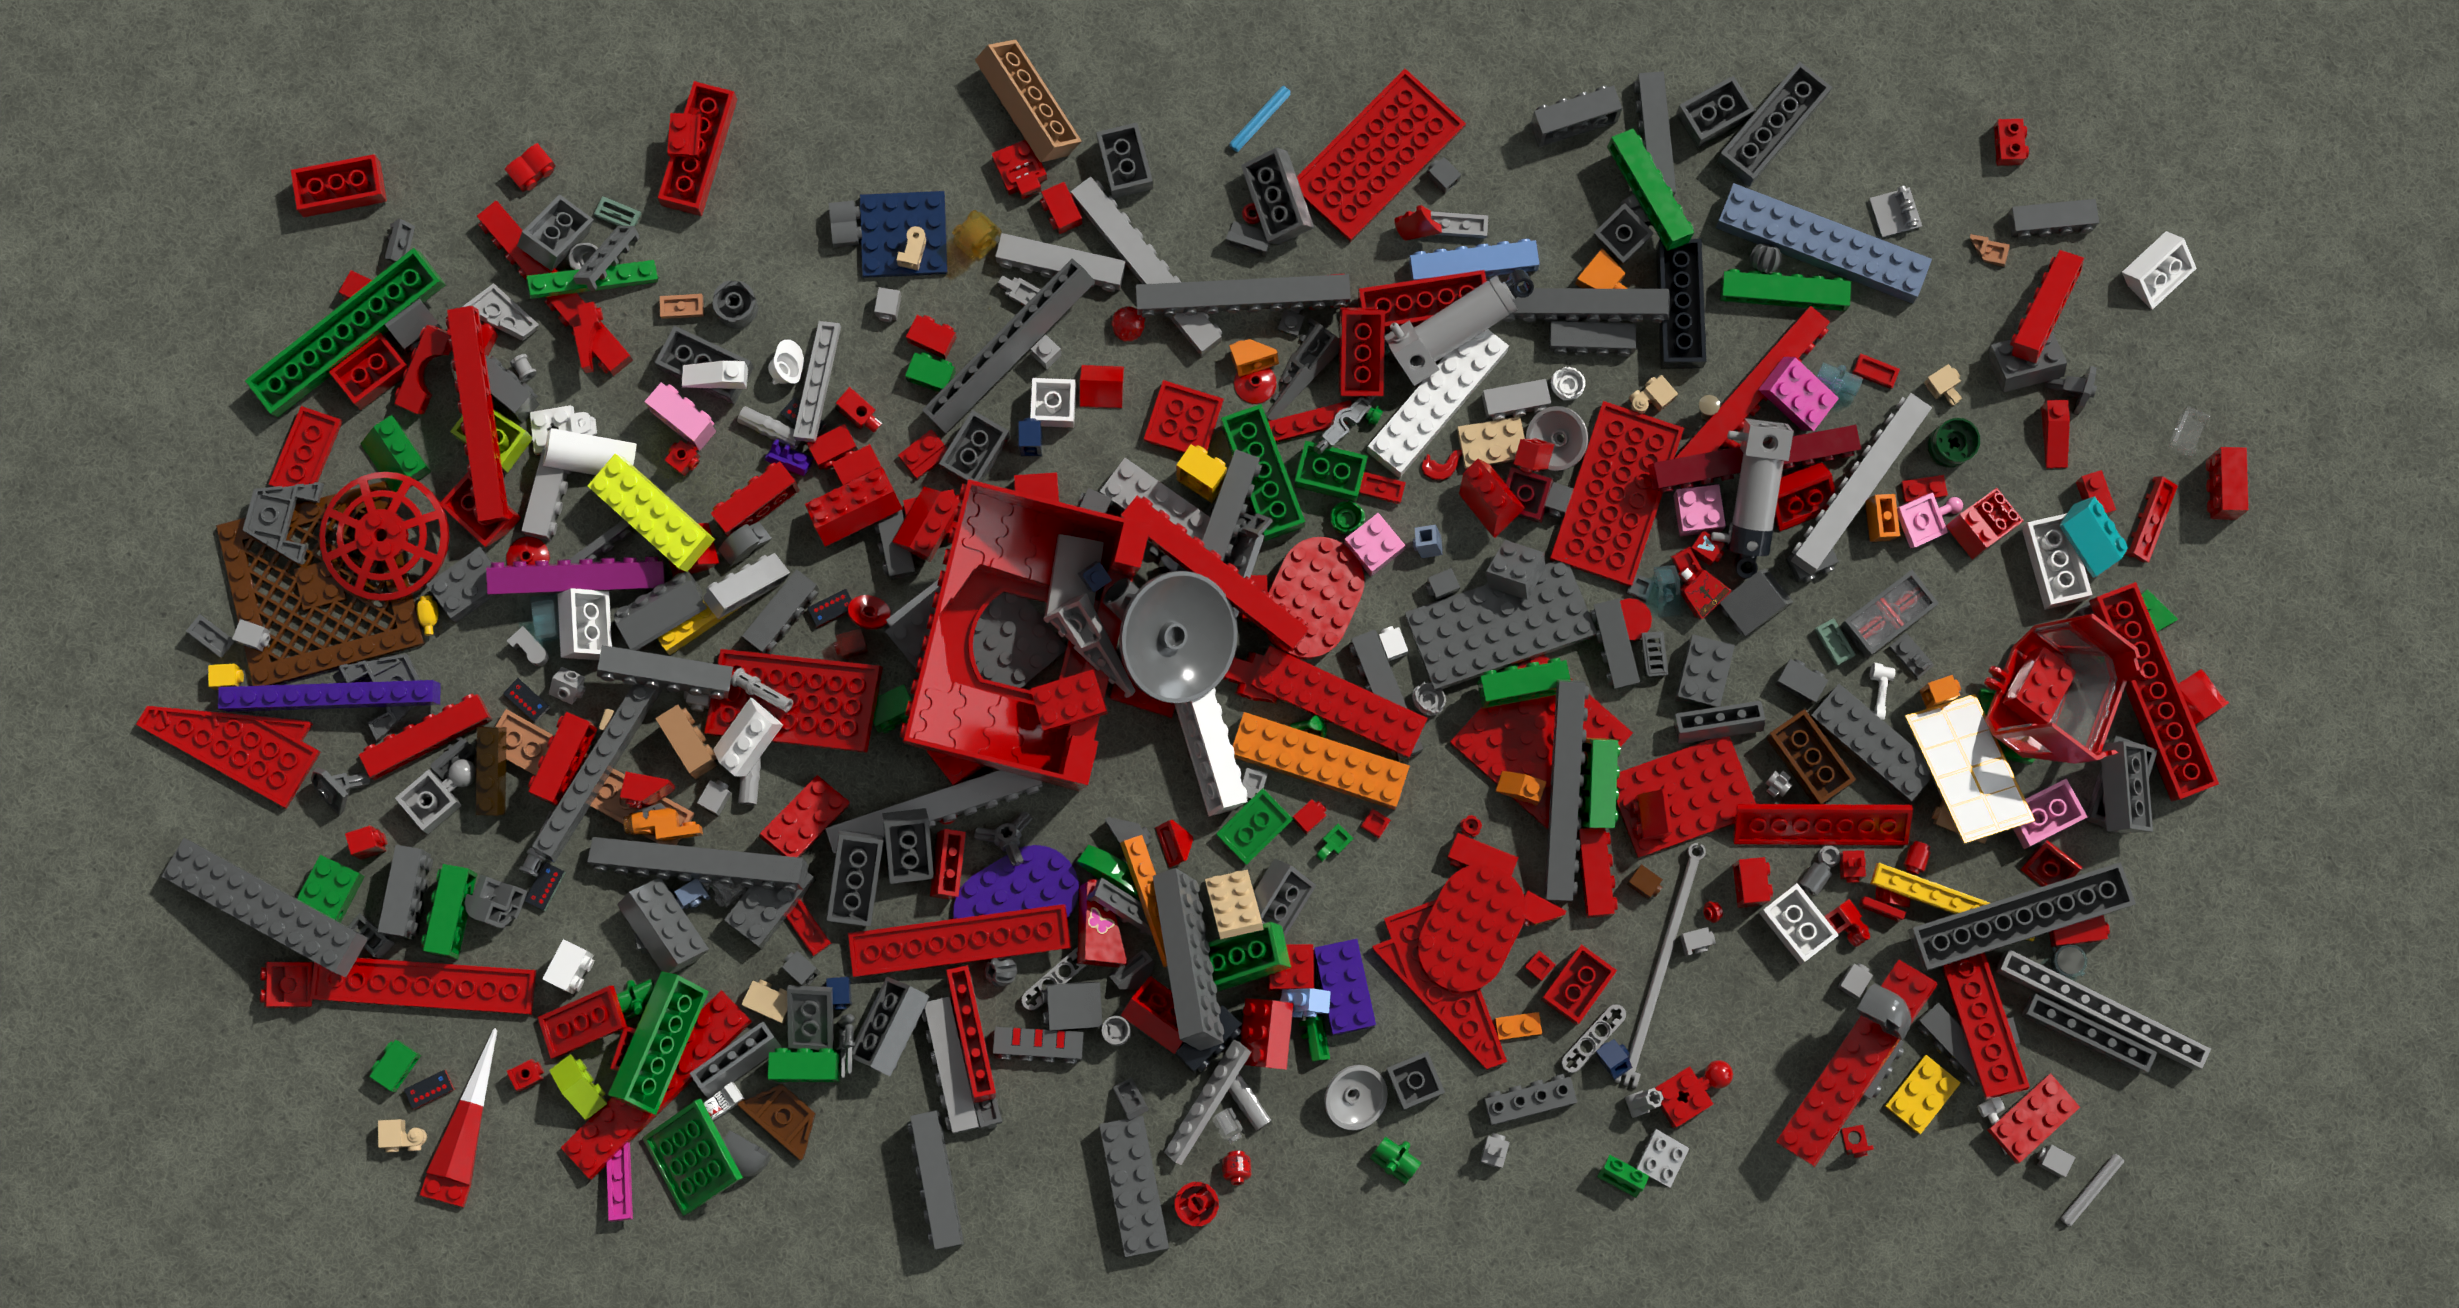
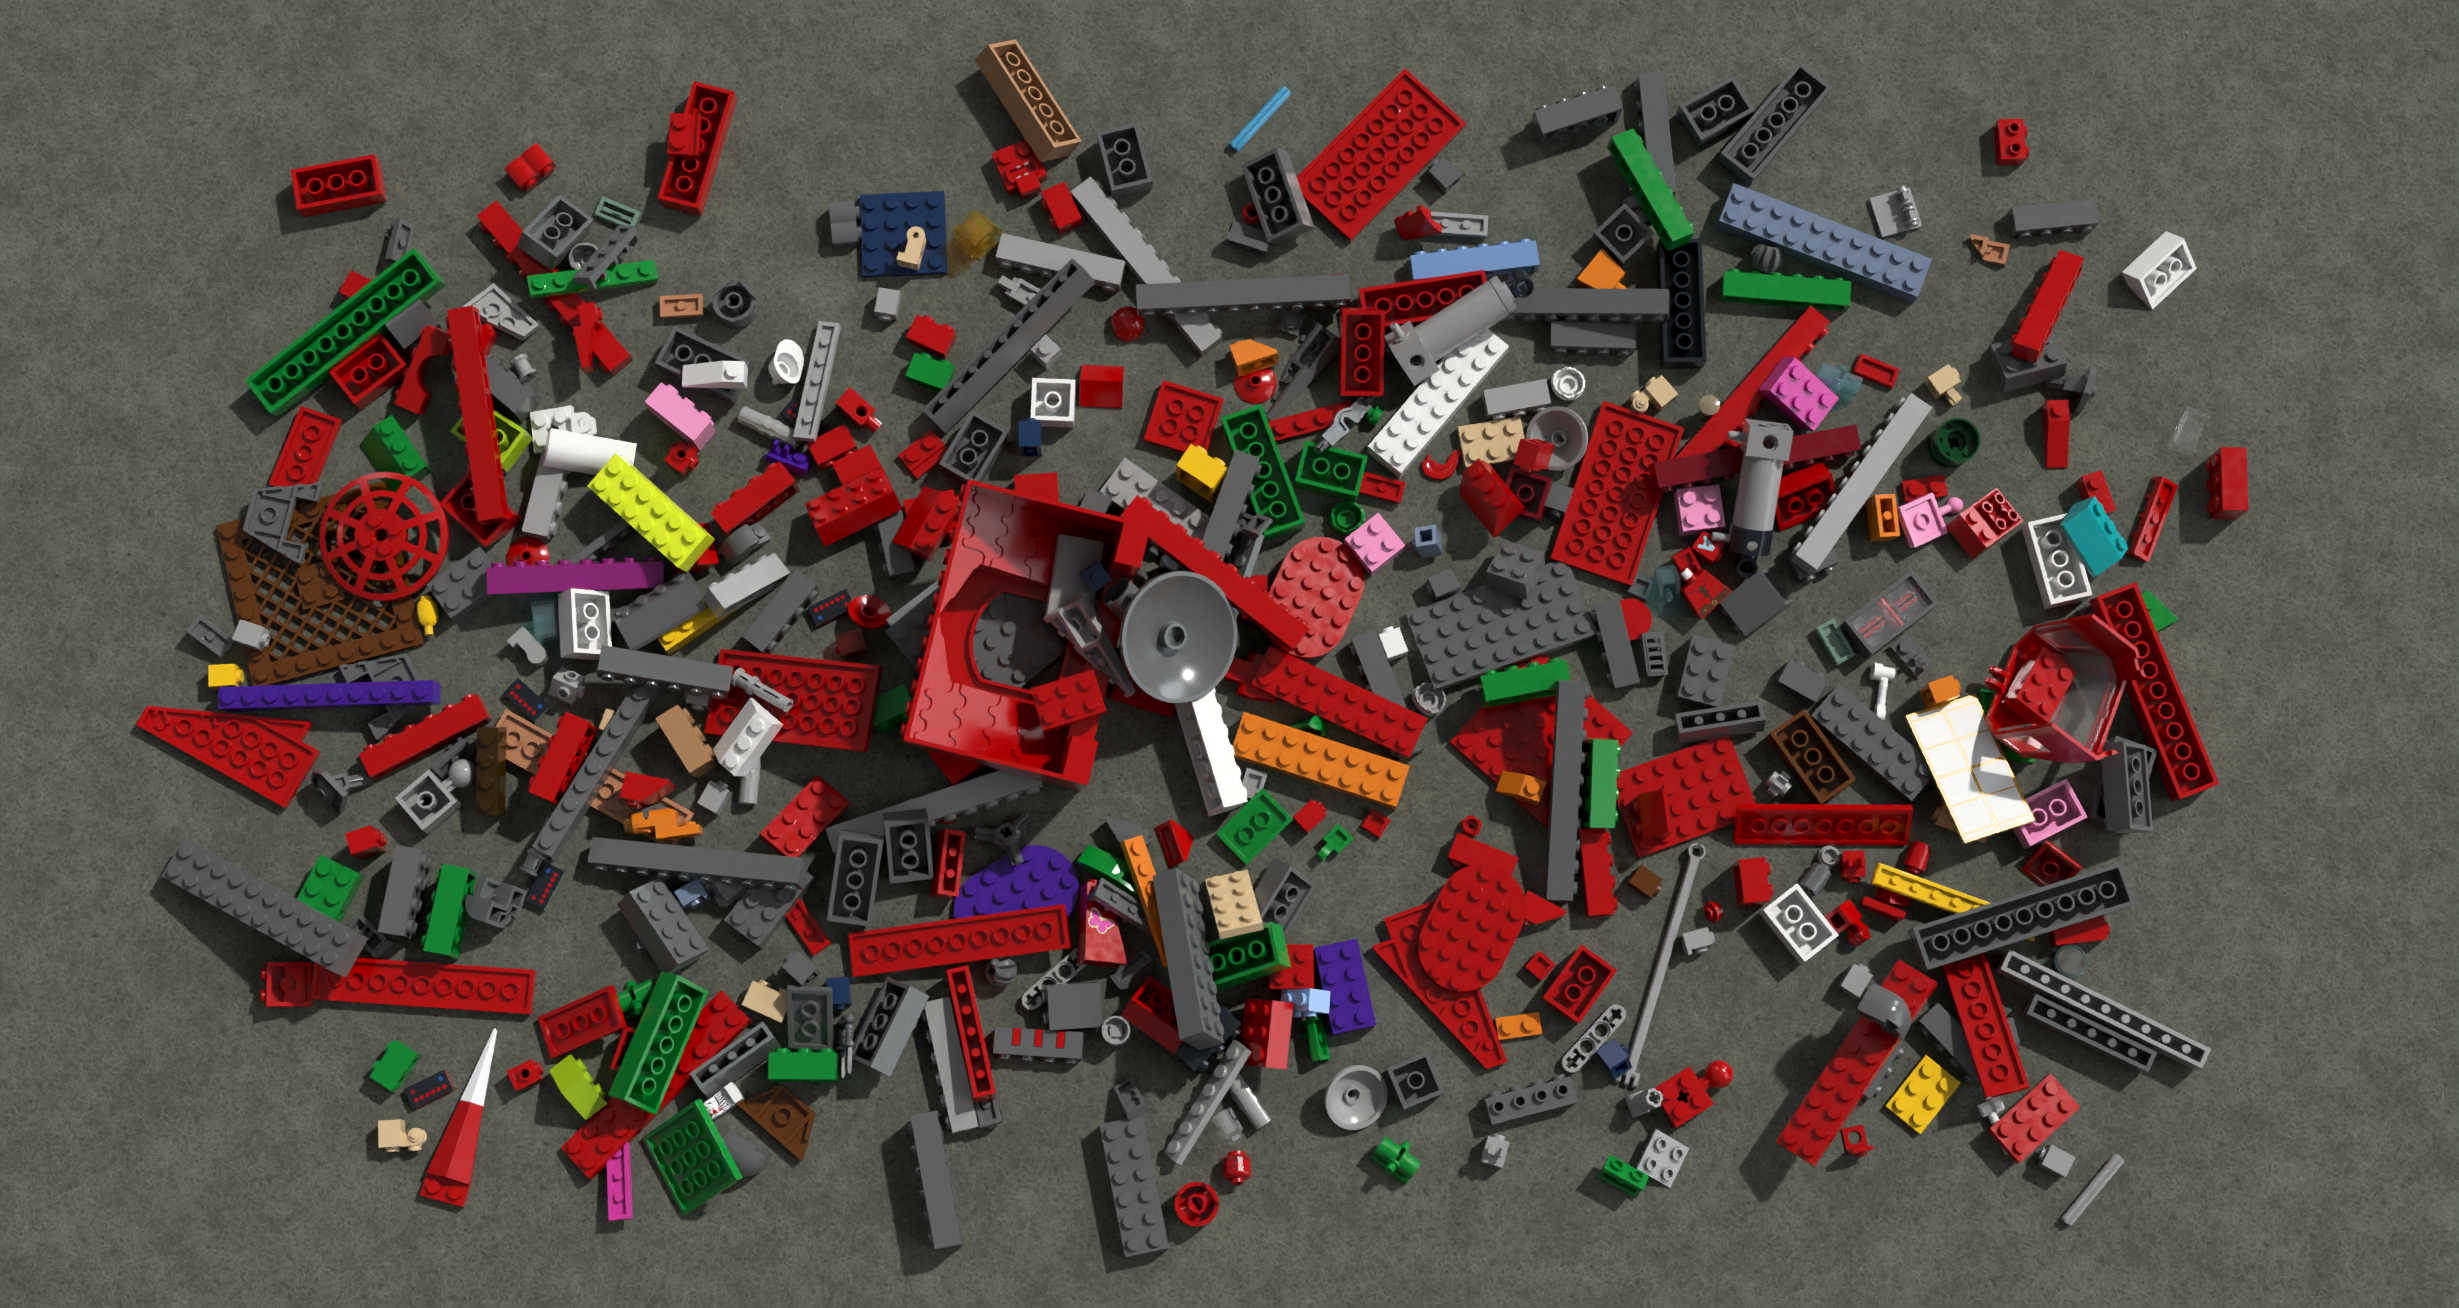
(569, 967): white brick -> none
(2201, 696): red slope -> none

